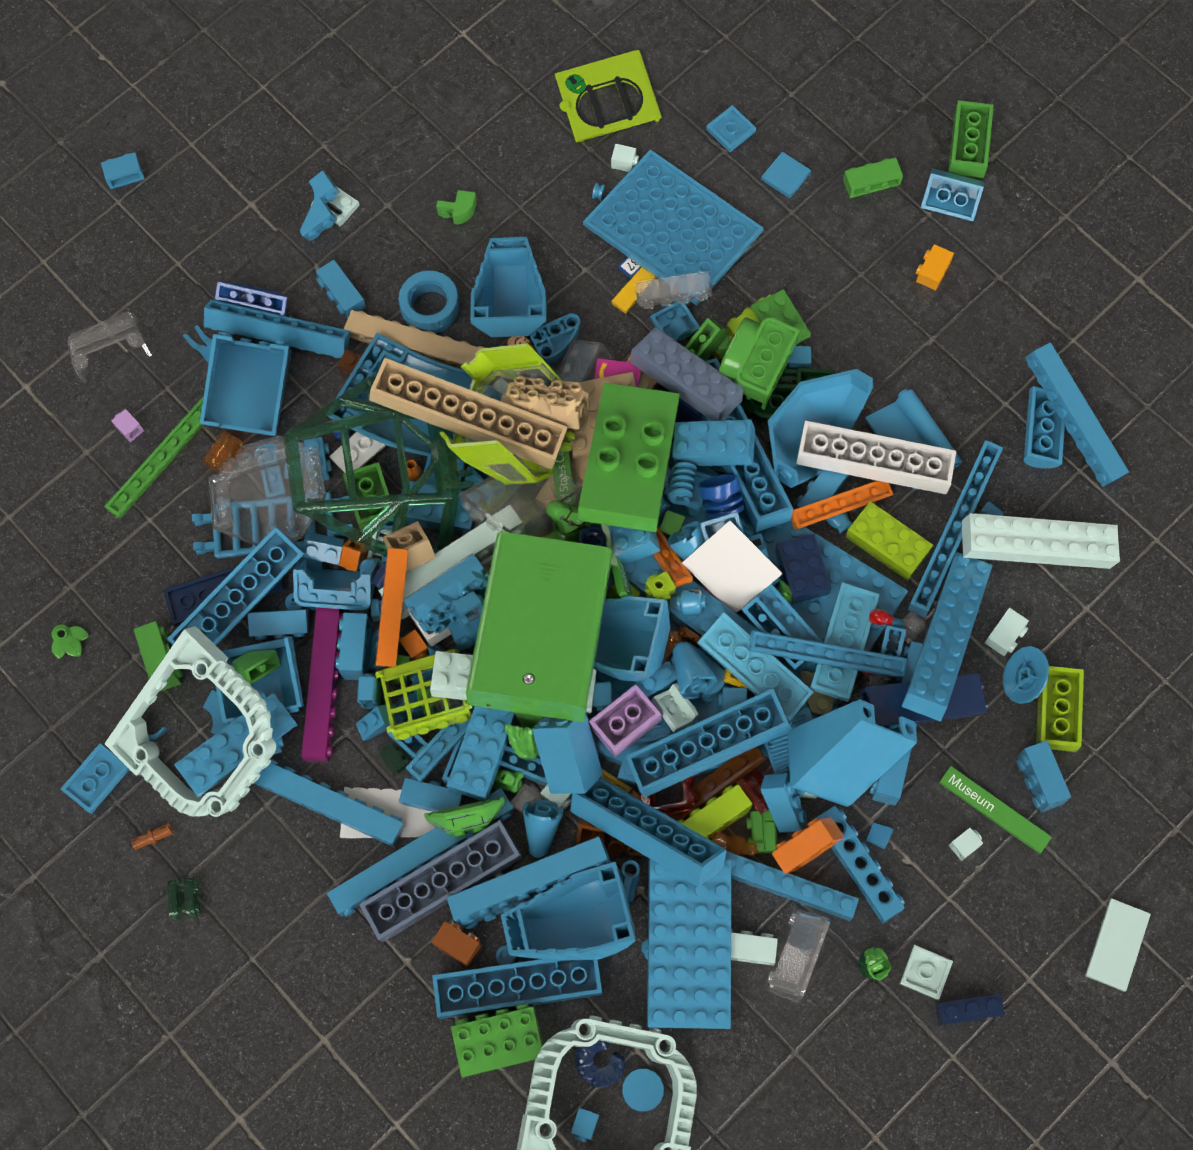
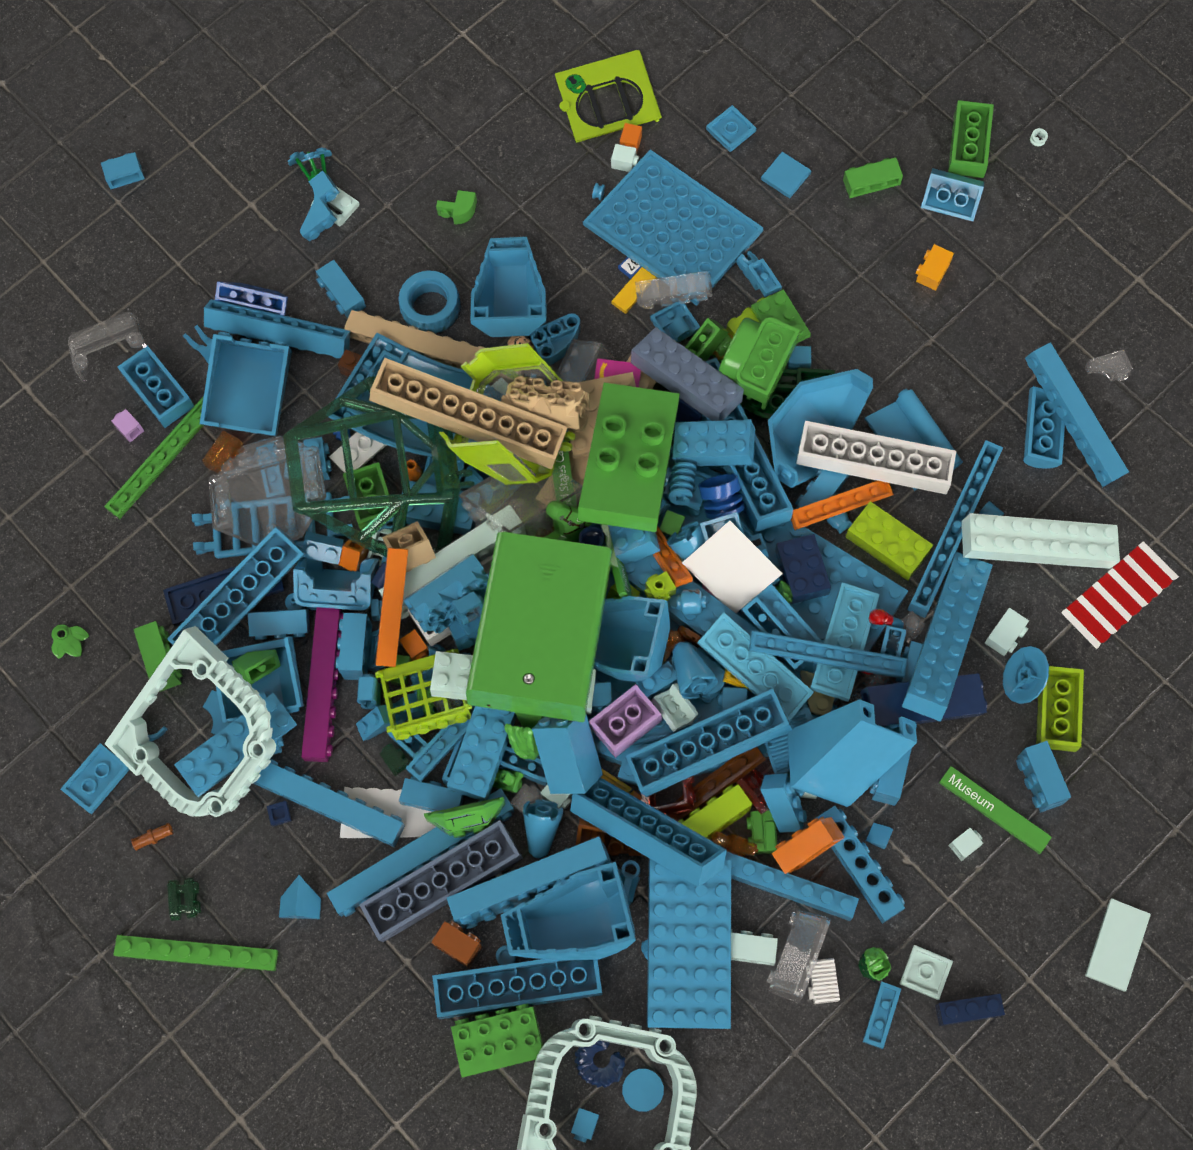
(156, 386): none -> dark azure brick
(196, 953): none -> bright green plate
(279, 813): none -> dark blue plate
(300, 901): none -> dark azure slope
(319, 153): none -> plant
(631, 136): none -> orange brick
(758, 274): none -> dark azure plate
(824, 982): none -> white brick
(881, 1015): none -> dark azure plate
(1035, 140): none -> light aqua bush
(1113, 365): none -> clear arch
(1119, 594): none -> red sticker

